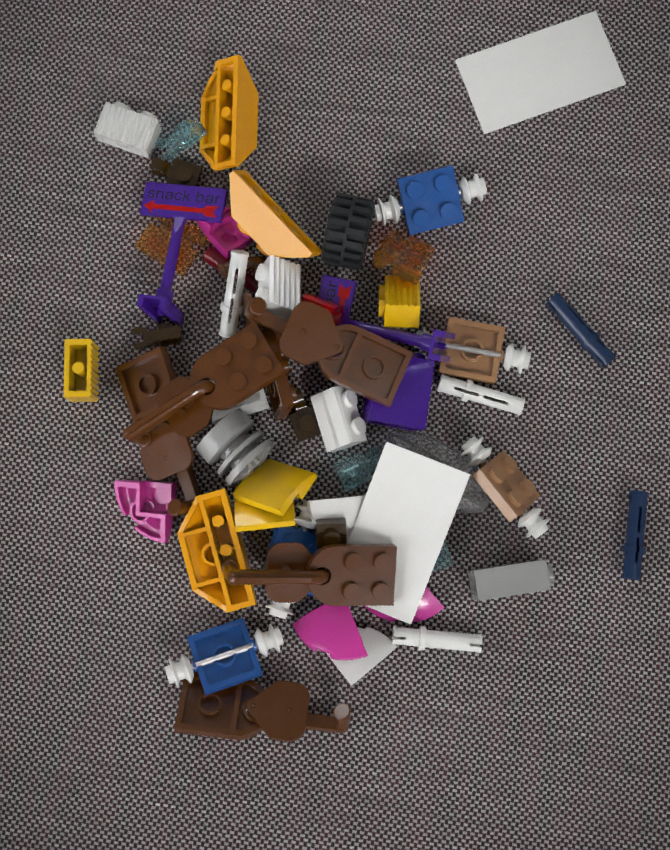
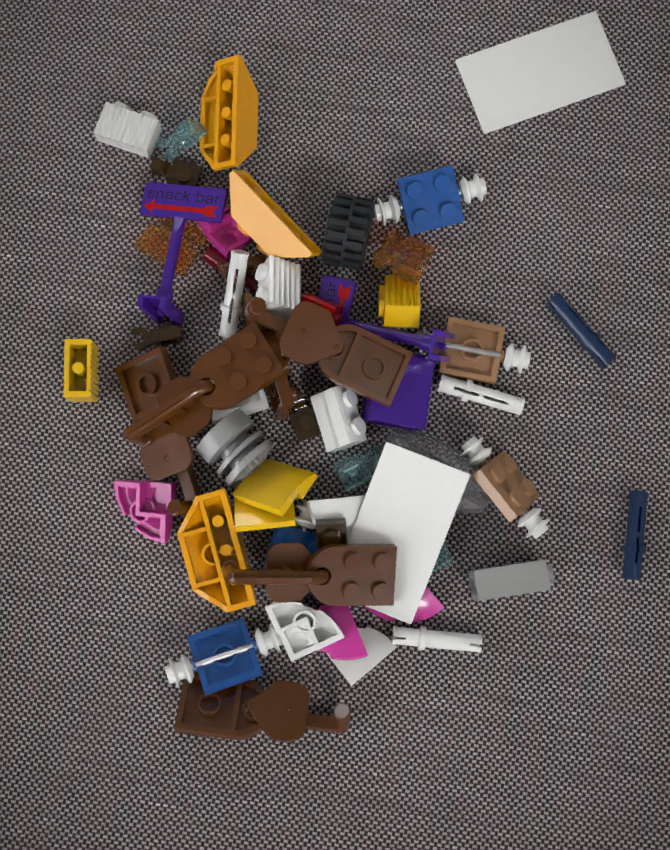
(302, 628): none -> white brick

